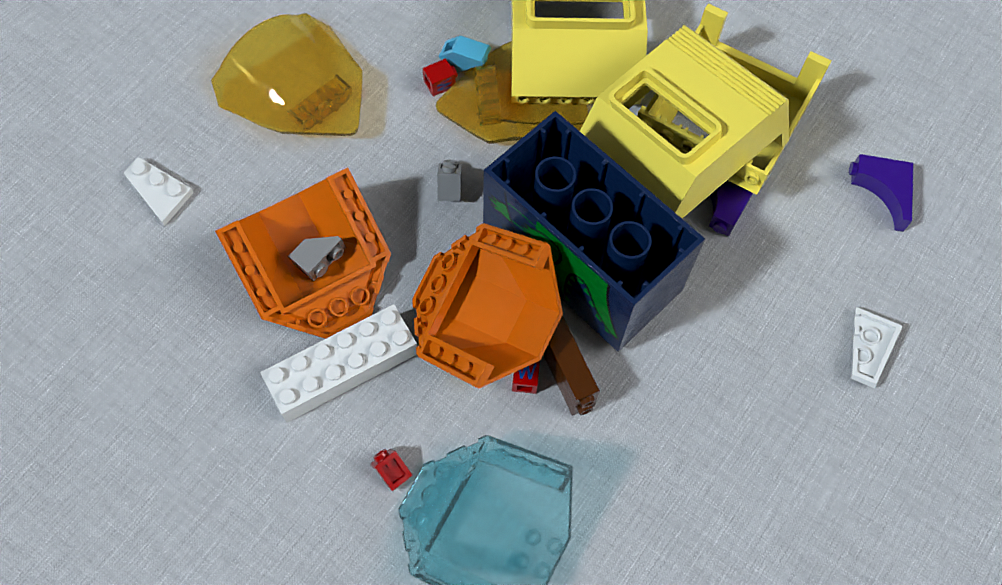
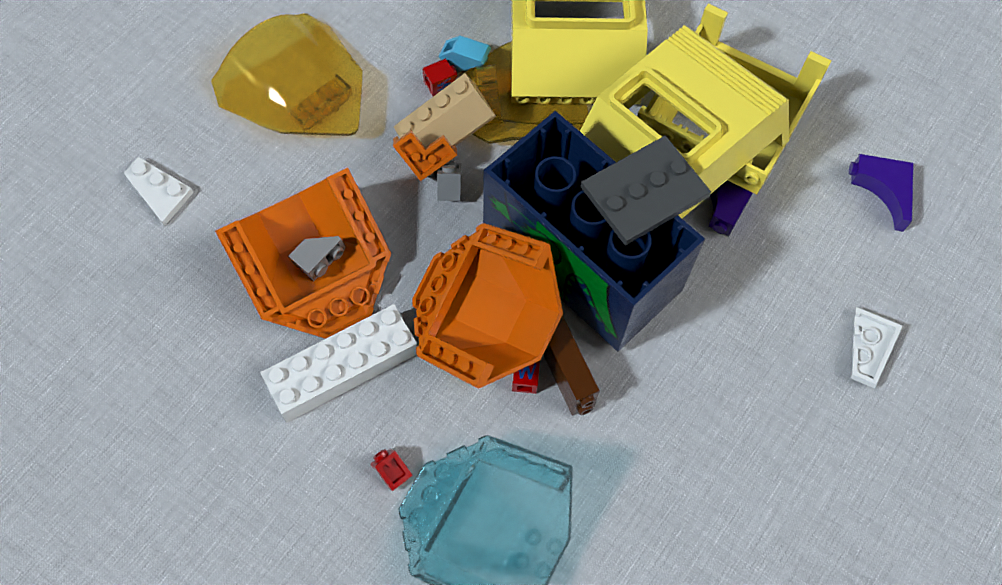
(424, 160): none -> orange panel
(452, 112): none -> tan slope
(645, 190): none -> dark grey plate

